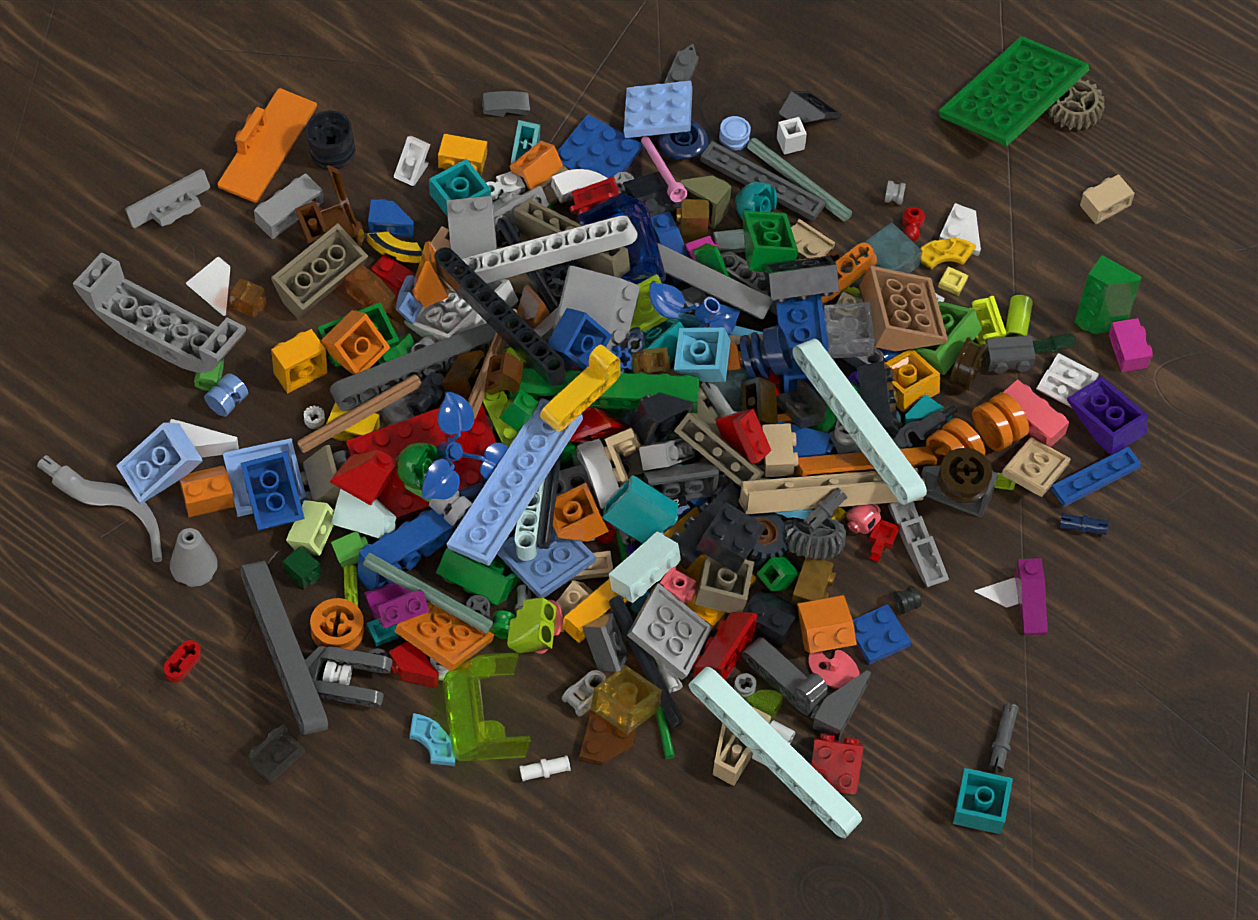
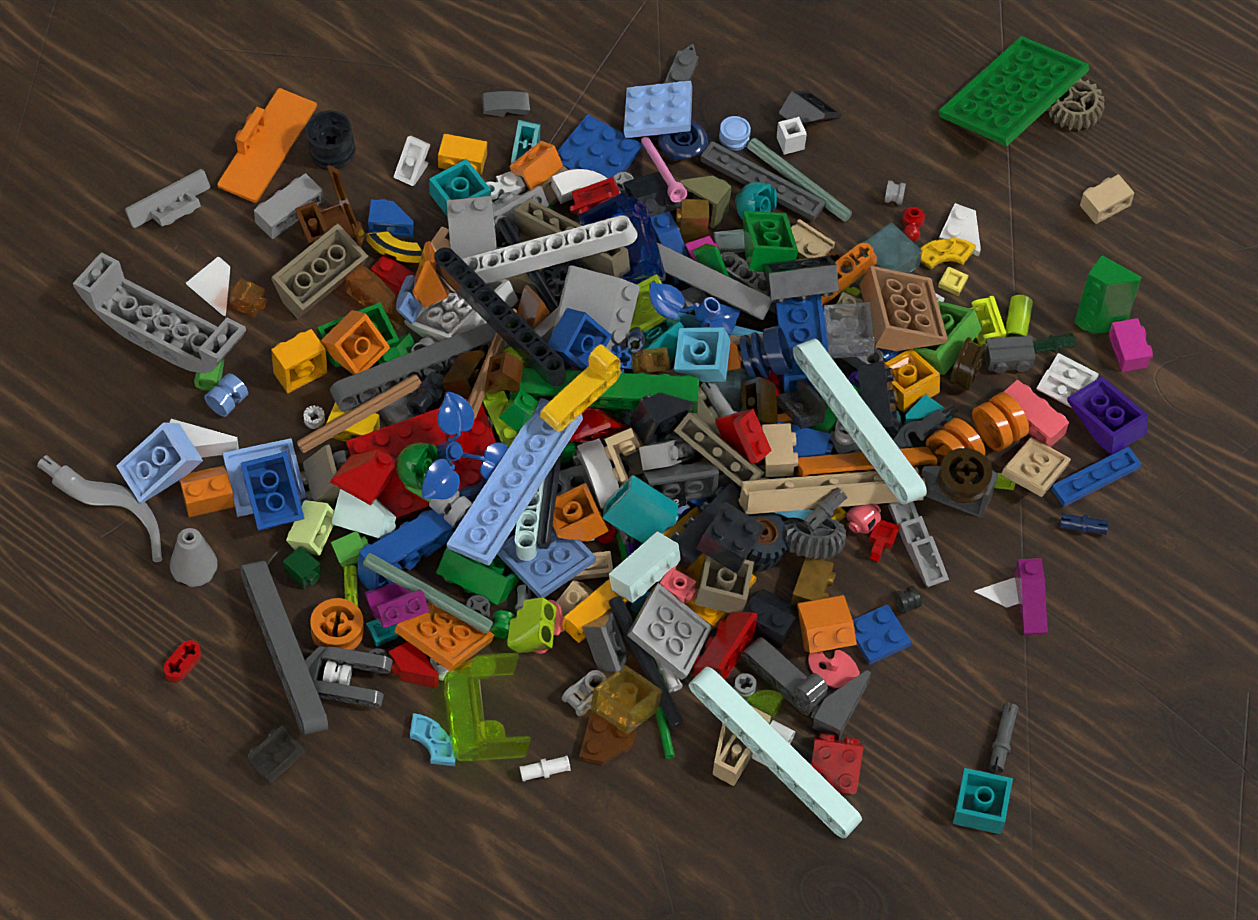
(778, 573): green brick -> none

